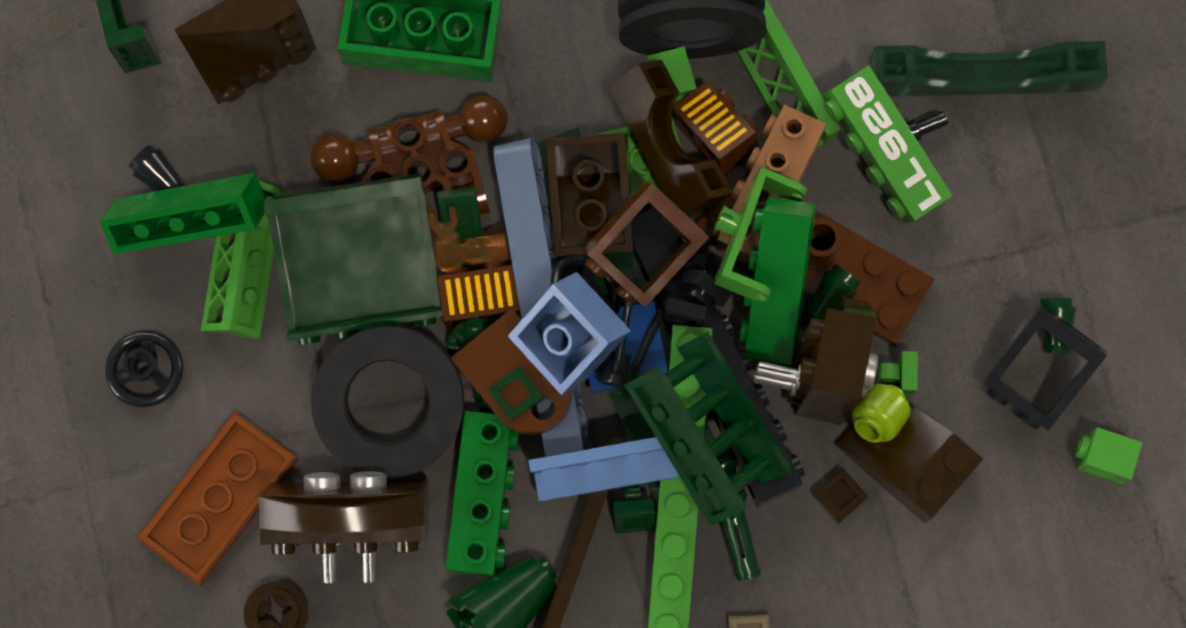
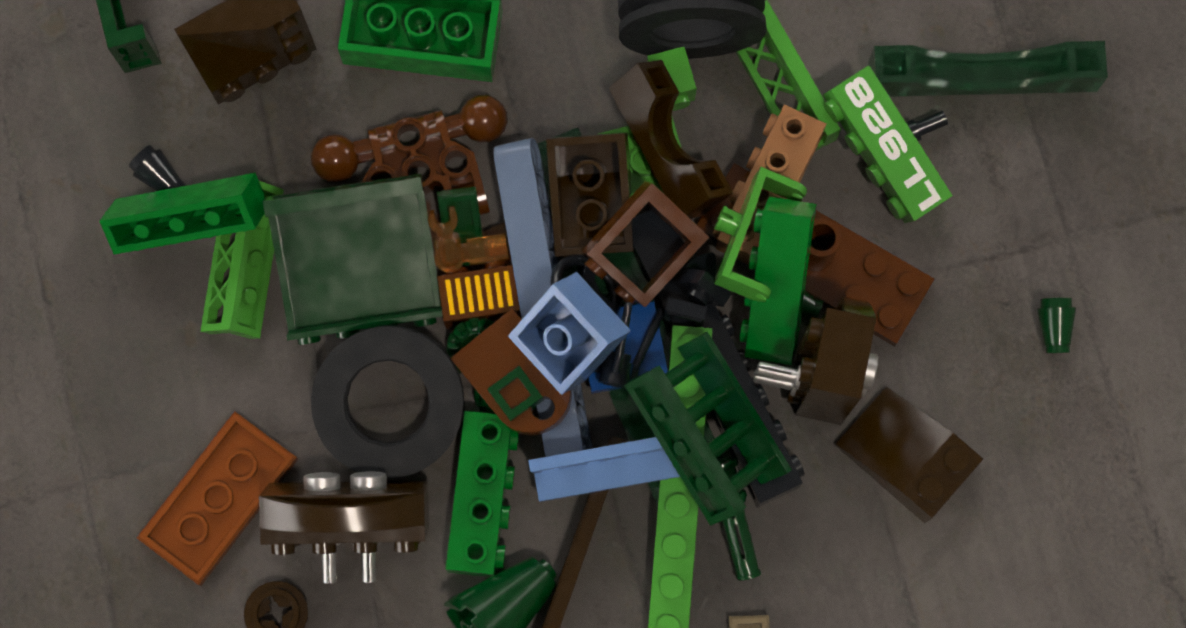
(131, 362): black piece -> none
(634, 513): dark green tile -> none
(715, 126): reddish brown brick -> none
(832, 287): dark green cone -> none
(840, 495): dark brown tile -> none
(881, 413): lime head -> none
(902, 373): bright green tile -> none
(1070, 337): black window -> none
(1108, 455): bright green brick -> none

